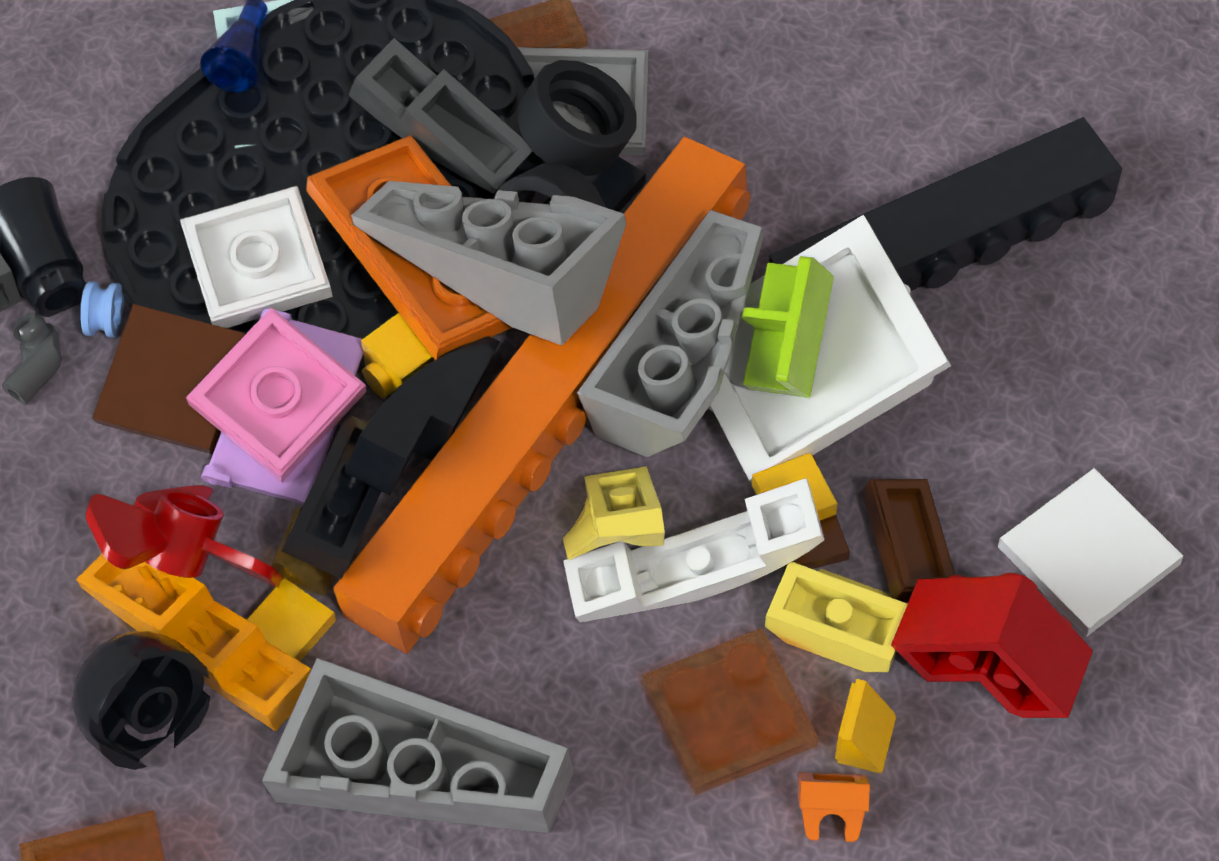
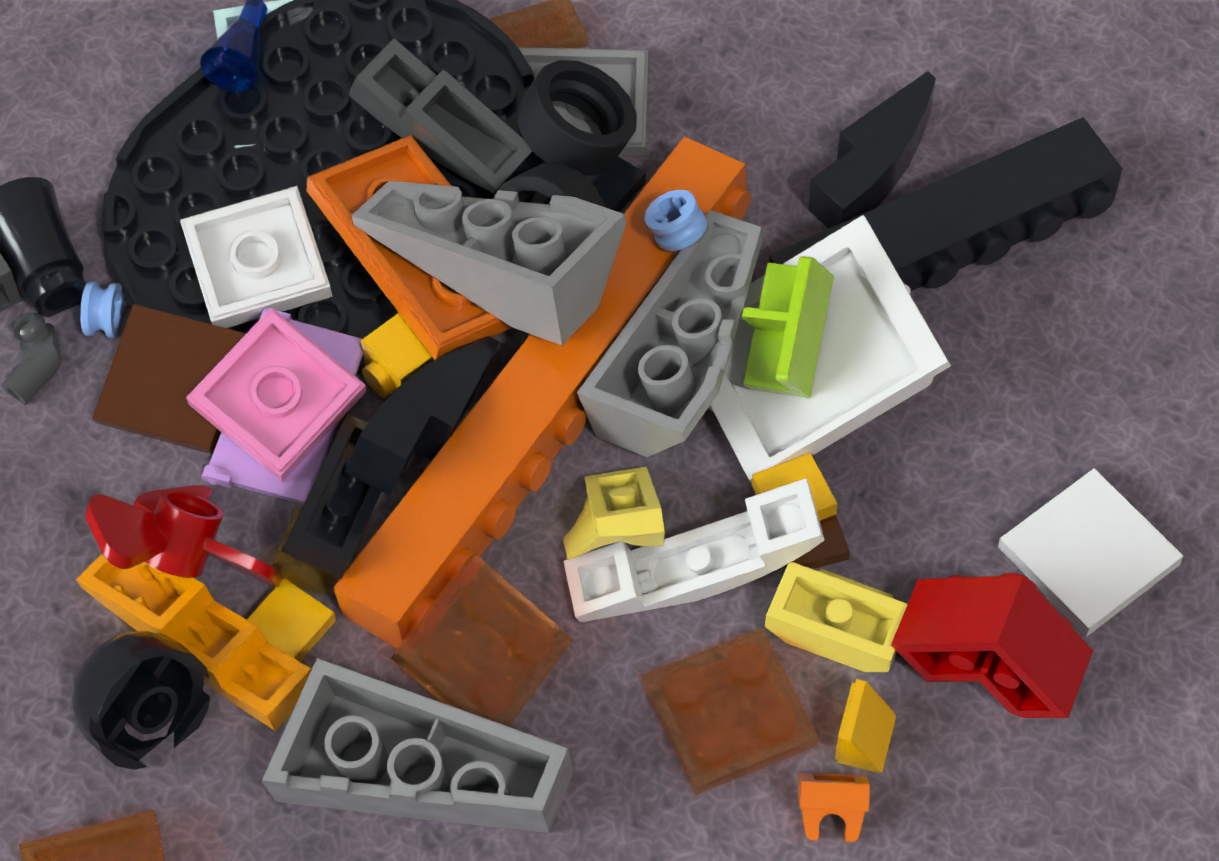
(482, 645): none -> clear orange plate
(675, 220): none -> light blue bush
(873, 155): none -> black slope
(907, 533): reddish brown tile -> none

